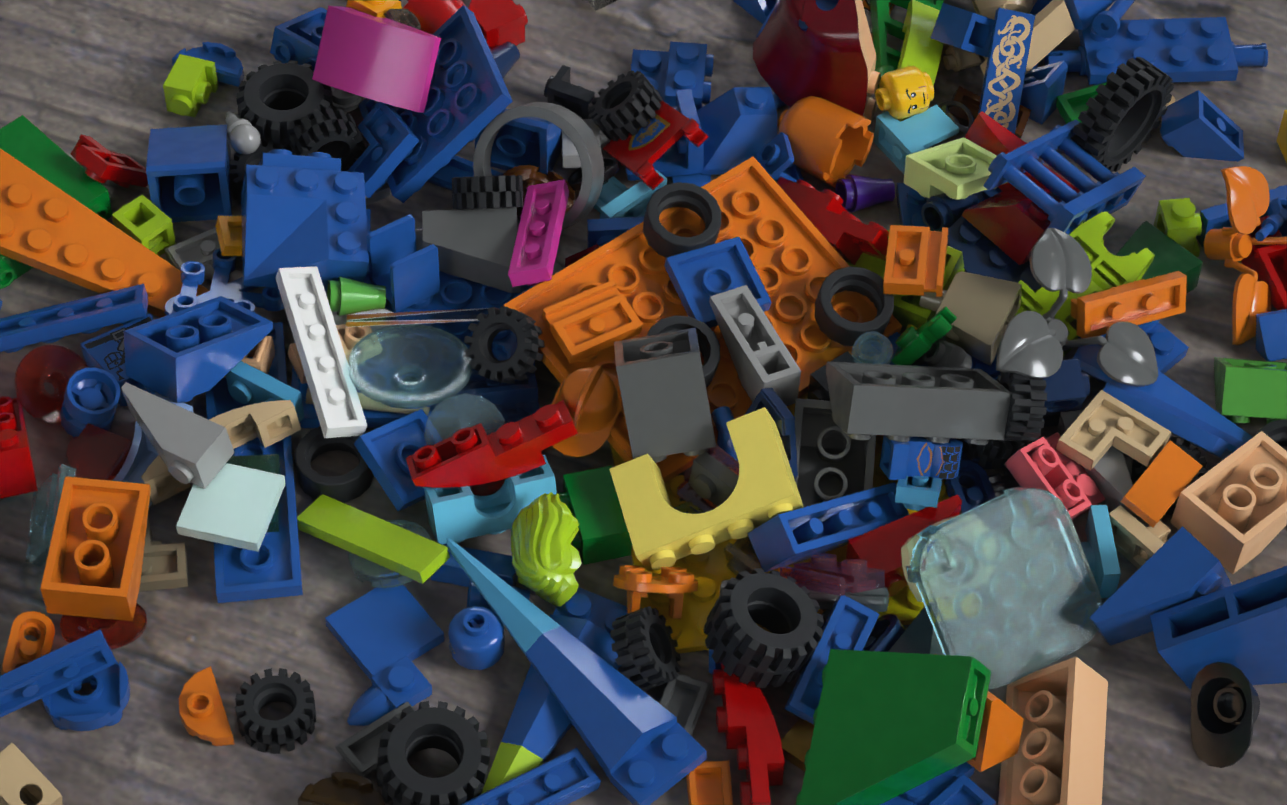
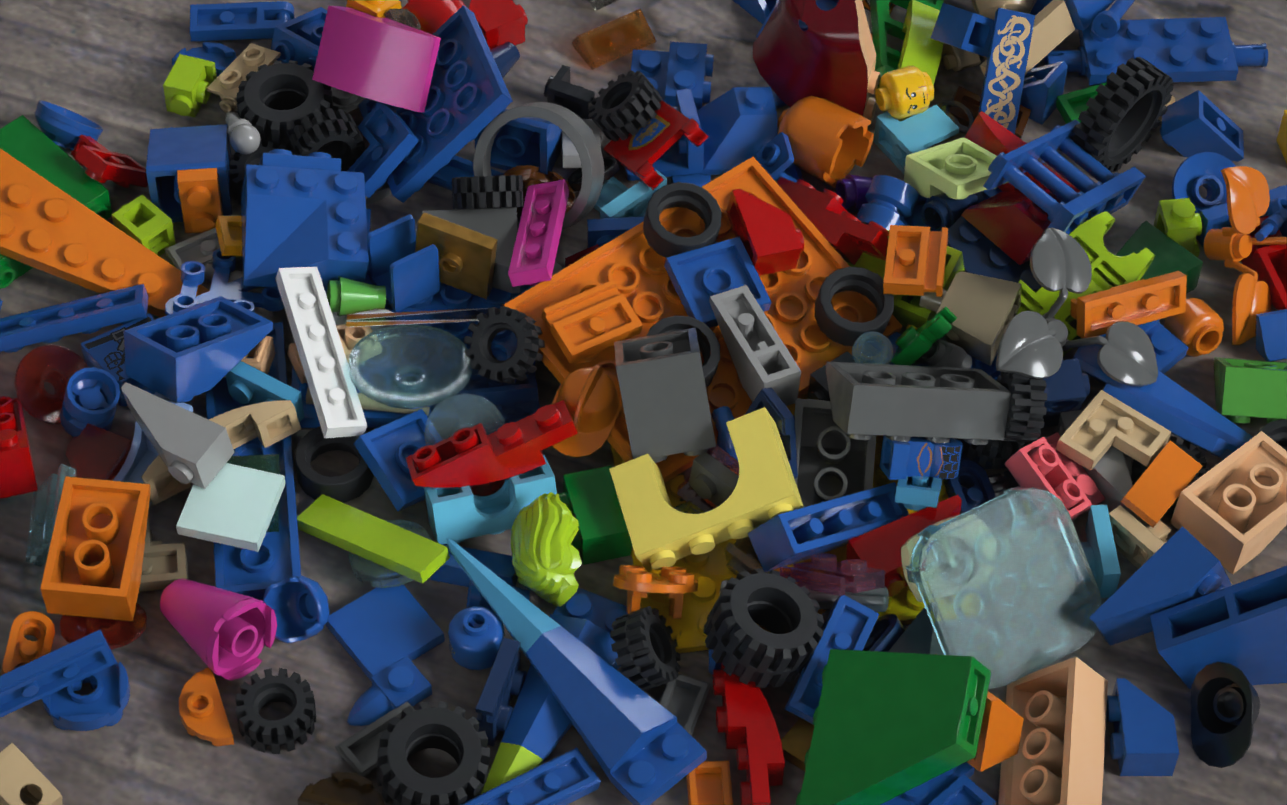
(64, 125): none -> blue piece
(199, 199): none -> orange plate
(220, 625): none -> dark pink cone
(228, 82): none -> tan hinge
(238, 20): none -> blue plate
(299, 608): none -> blue hair
(463, 254): none -> pearl gold plate
(502, 684): none -> dark blue plate
(614, 39): none -> clear orange slope
(765, 233): none -> red slope
(888, 202): none -> blue wheel
(1142, 734): none -> blue slope
(1197, 327): none -> orange head
(1205, 171): none -> blue dish

